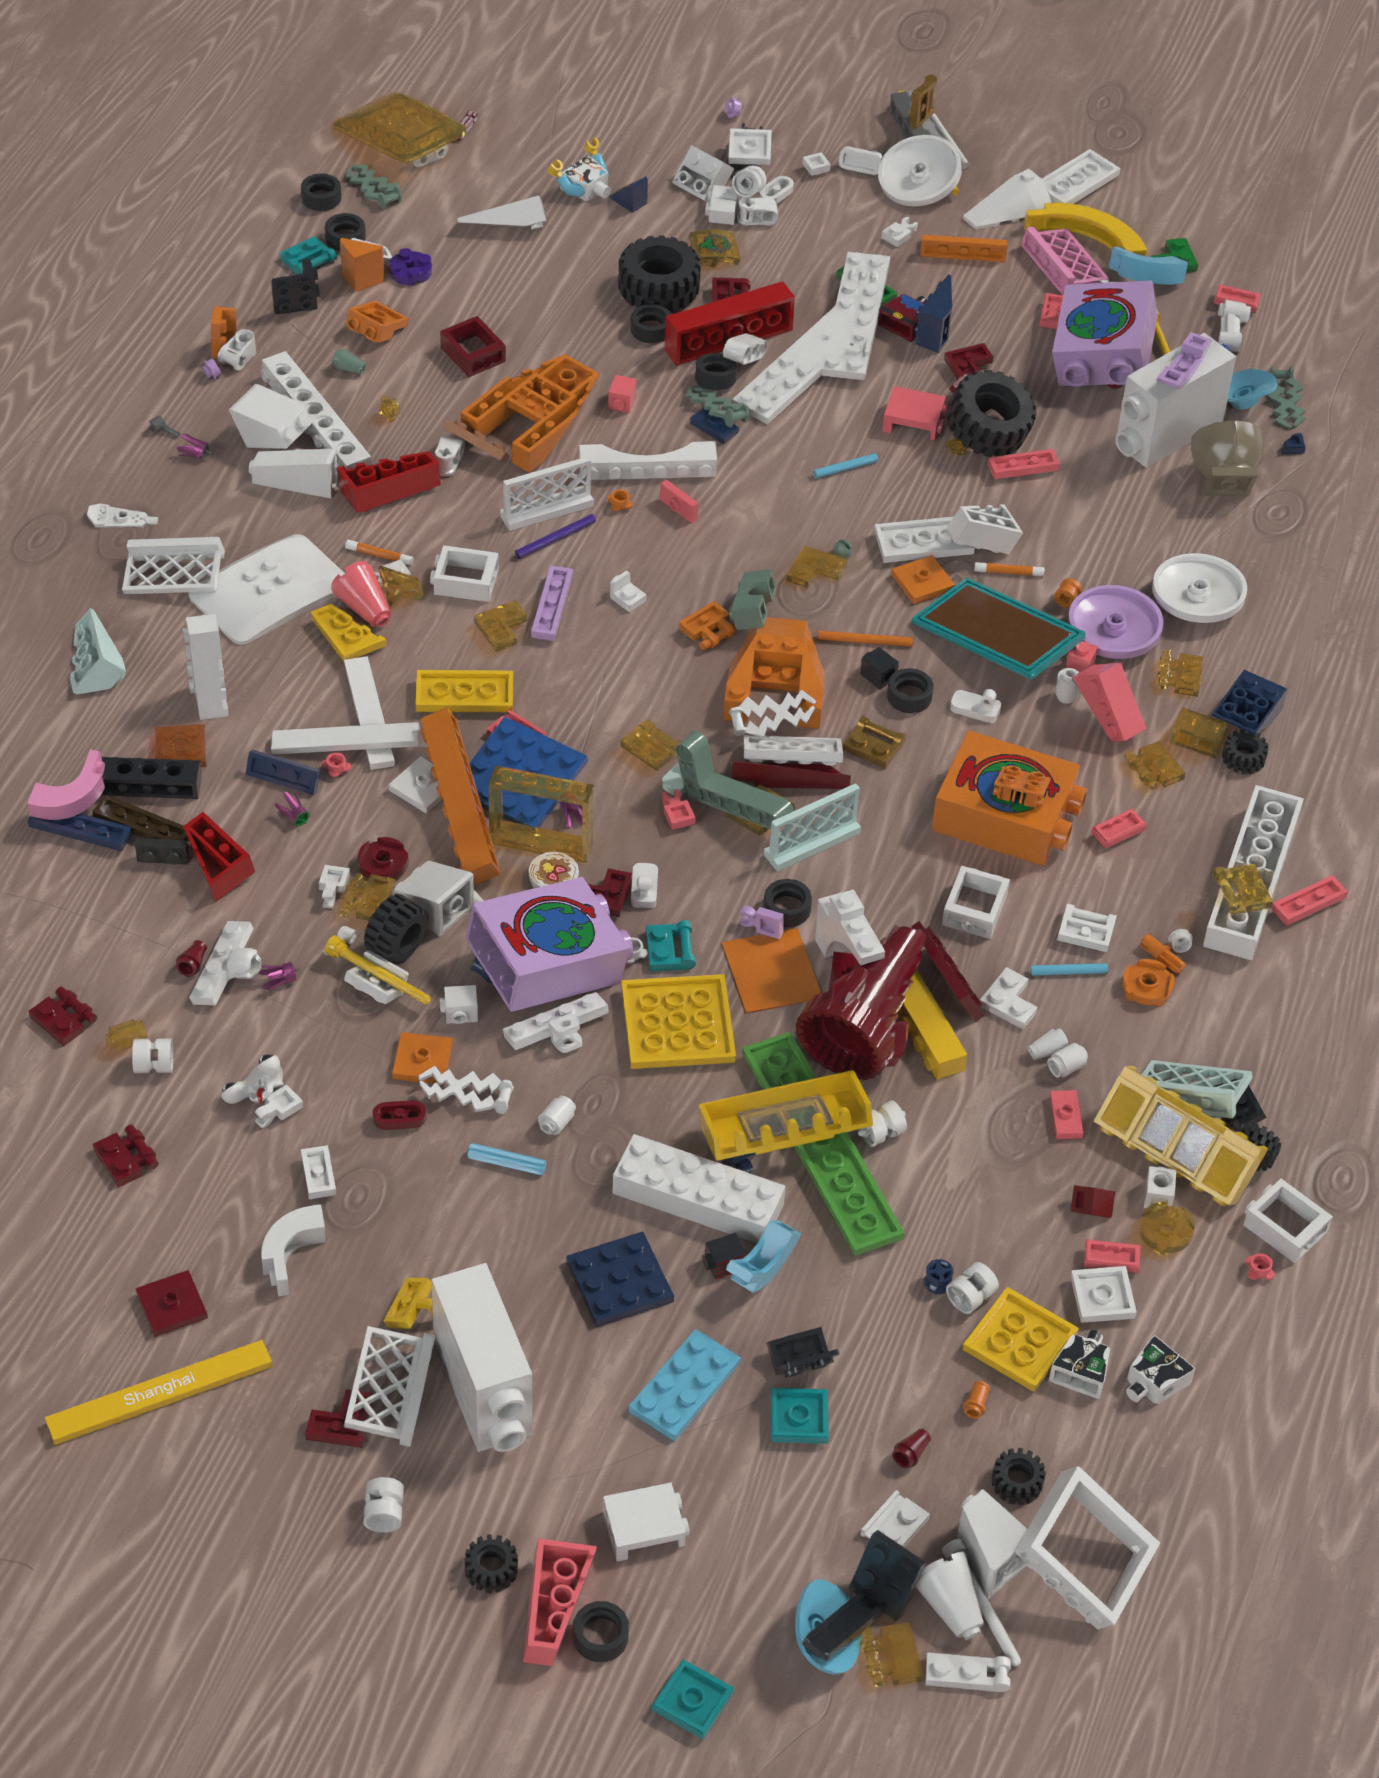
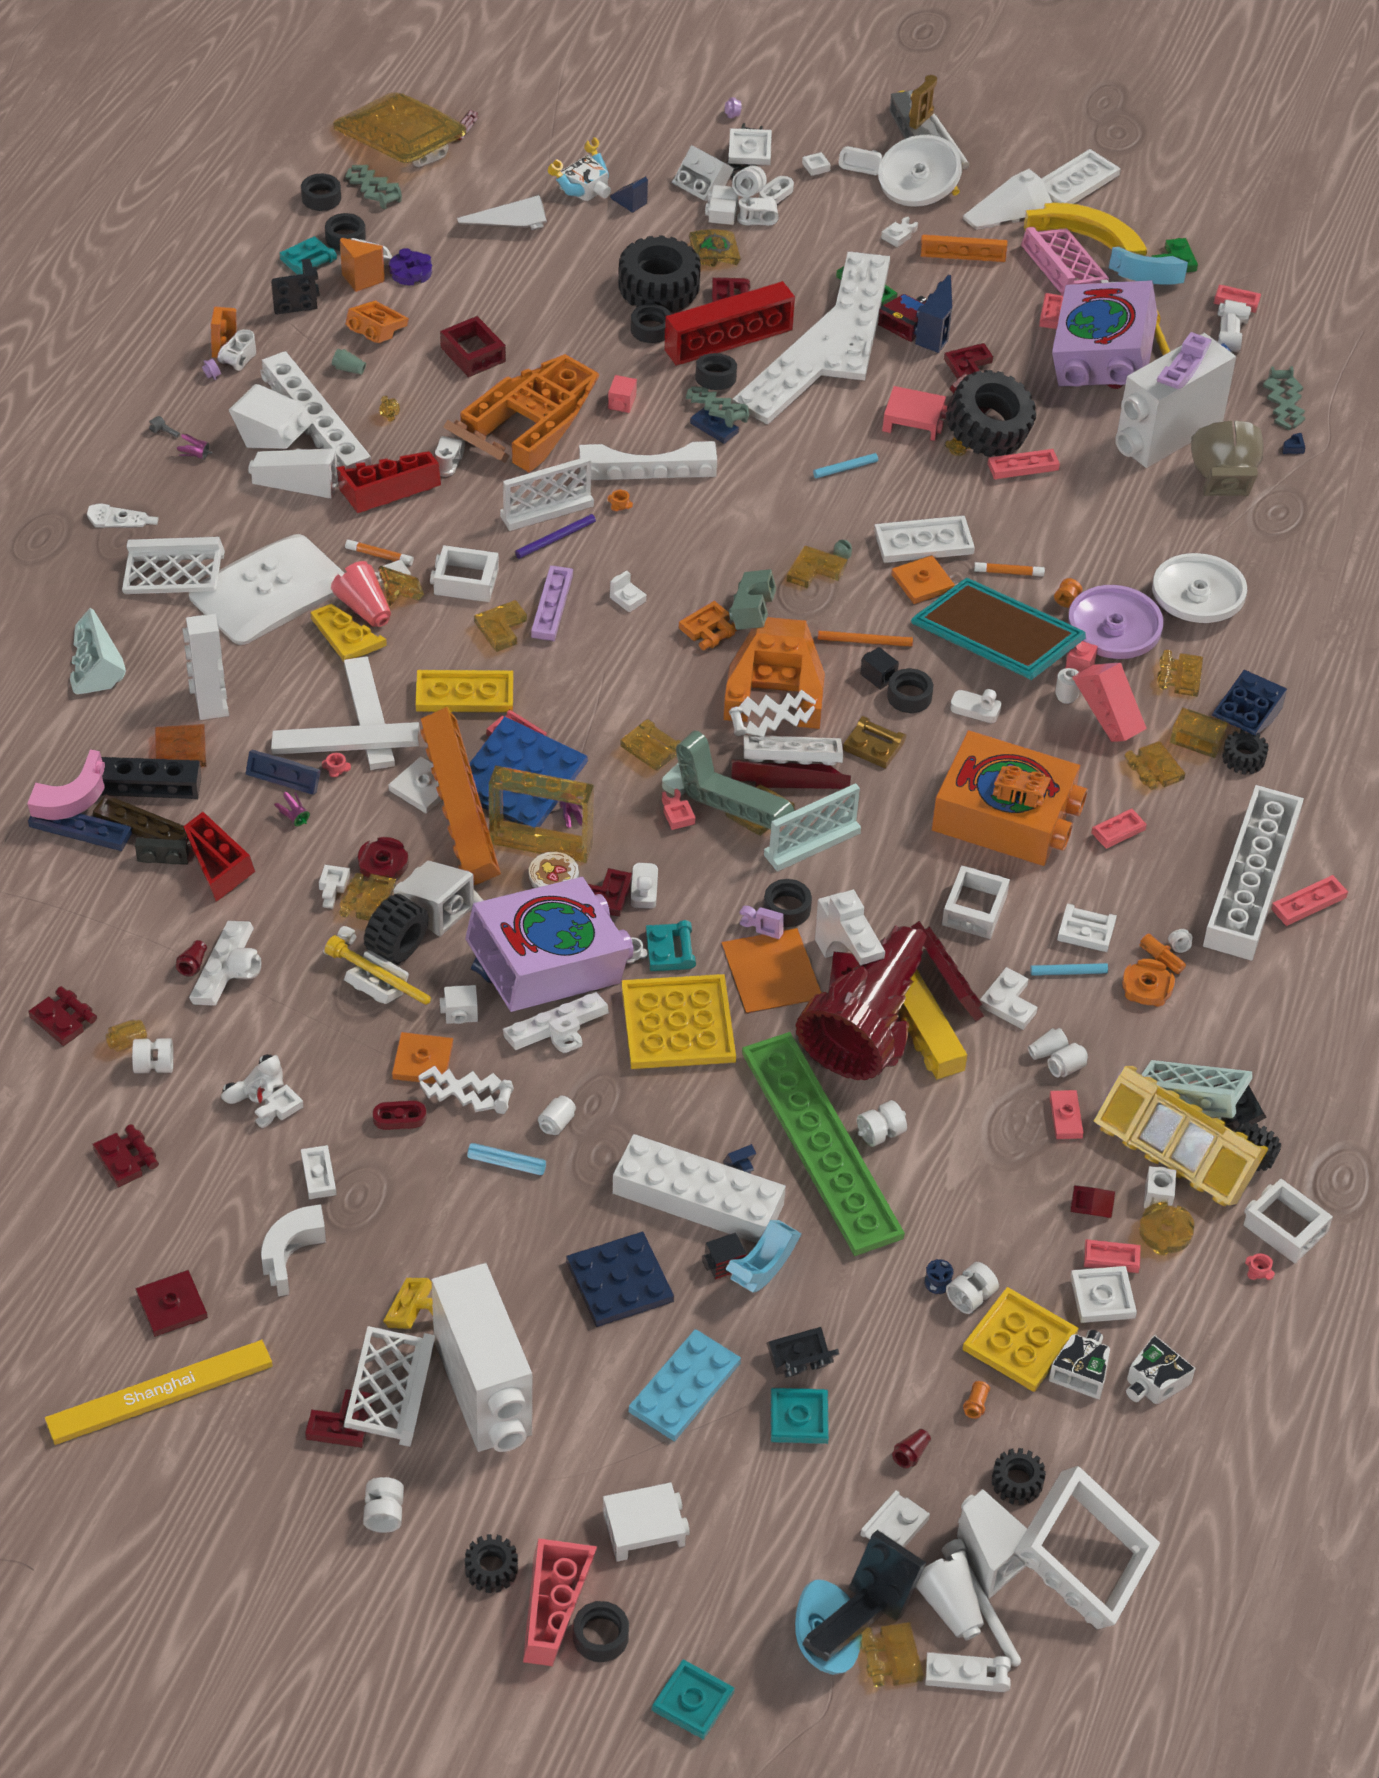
(280, 973): flat silver piece -> none
(679, 501): coral plate -> none
(745, 348): white beam -> none
(783, 1117): yellow window -> none
(985, 528): white wedge -> none
(1248, 885): clear yellow plate -> none
(1249, 386): medium azure hat -> none

